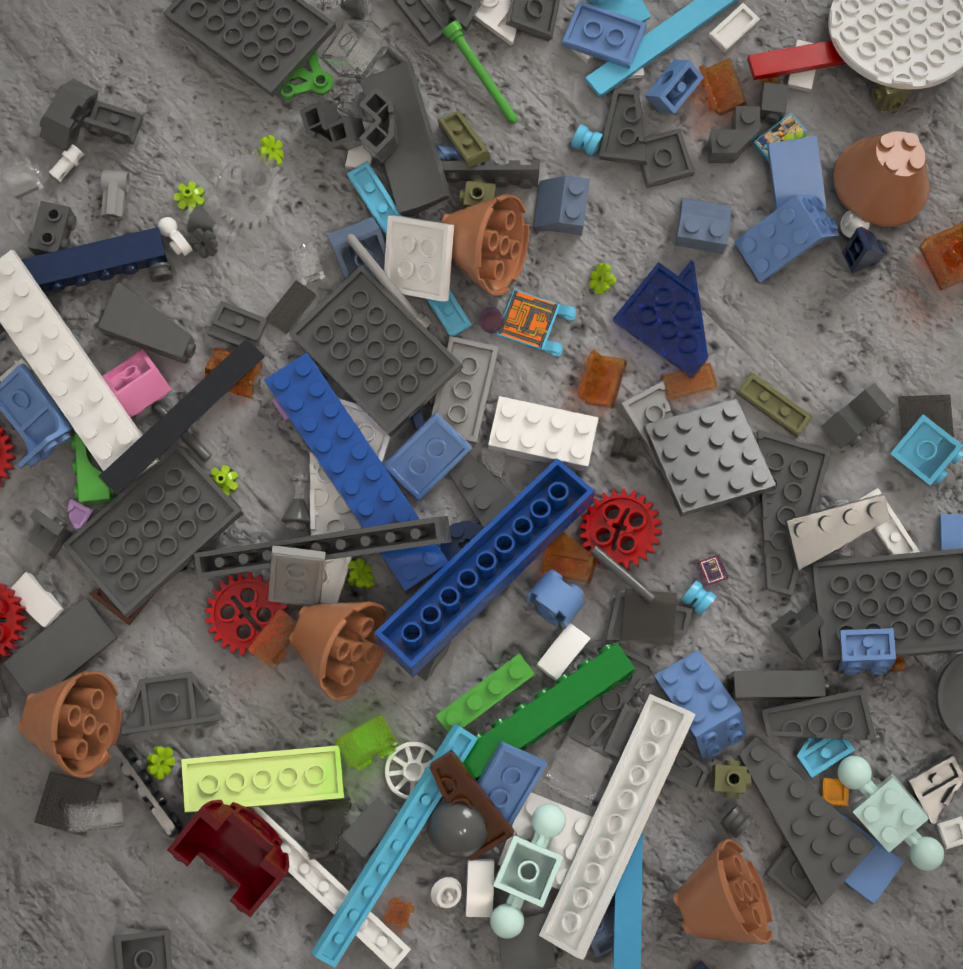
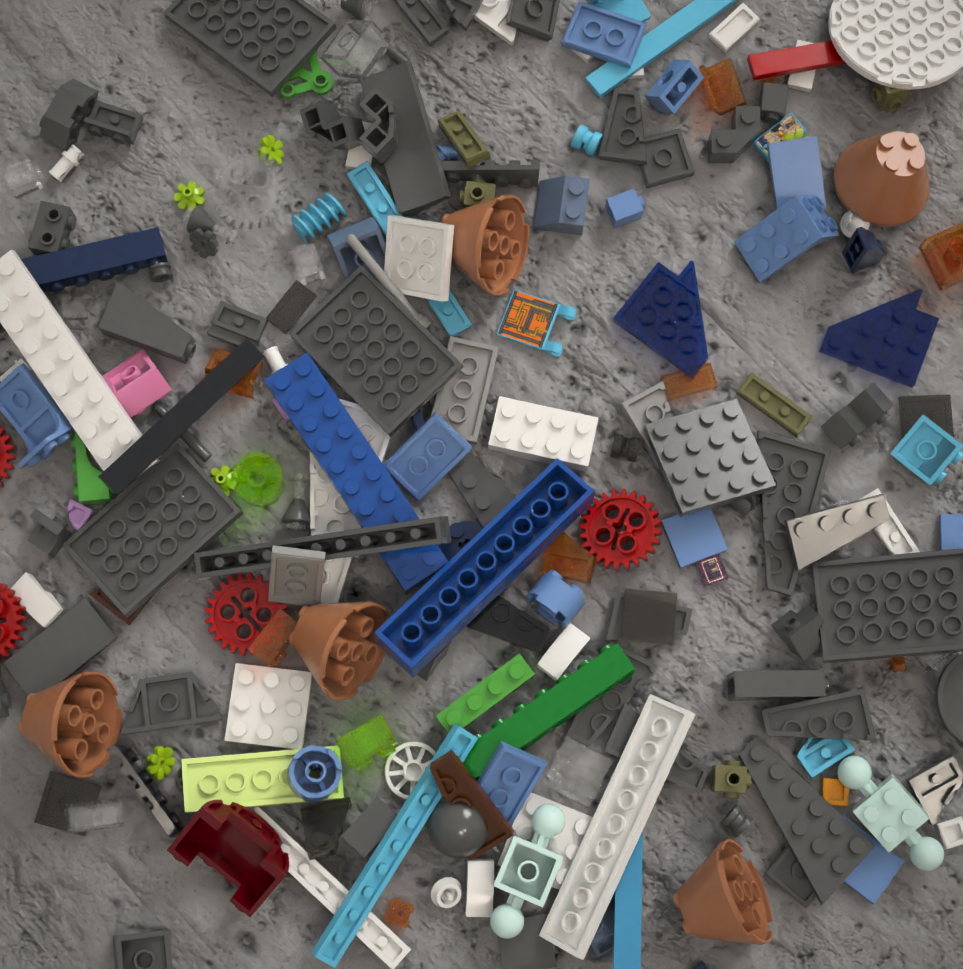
(114, 188): light grey piece -> none
(168, 228): white plate -> none
(248, 469): none -> clear neon green brick
(268, 706): none -> white plate
(274, 359): none -> white pin
(317, 216): none -> medium azure piece
(317, 758): none -> medium blue brick
(360, 574): lime plant -> none
(454, 33): bright green piece -> none
(491, 320): tile -> none
(511, 625): none -> black wing
(601, 380): clear orange bracket -> none
(602, 279): lime plant -> none
(624, 575): dark grey bar -> none
(625, 208): none -> medium blue brick
(694, 537): none -> medium blue tile
(697, 689): medium blue bracket -> none
(698, 598): medium azure wheel -> none
(703, 226): sand blue slope -> none
(867, 651): medium blue bracket -> none
(884, 339): none -> clear blue wing

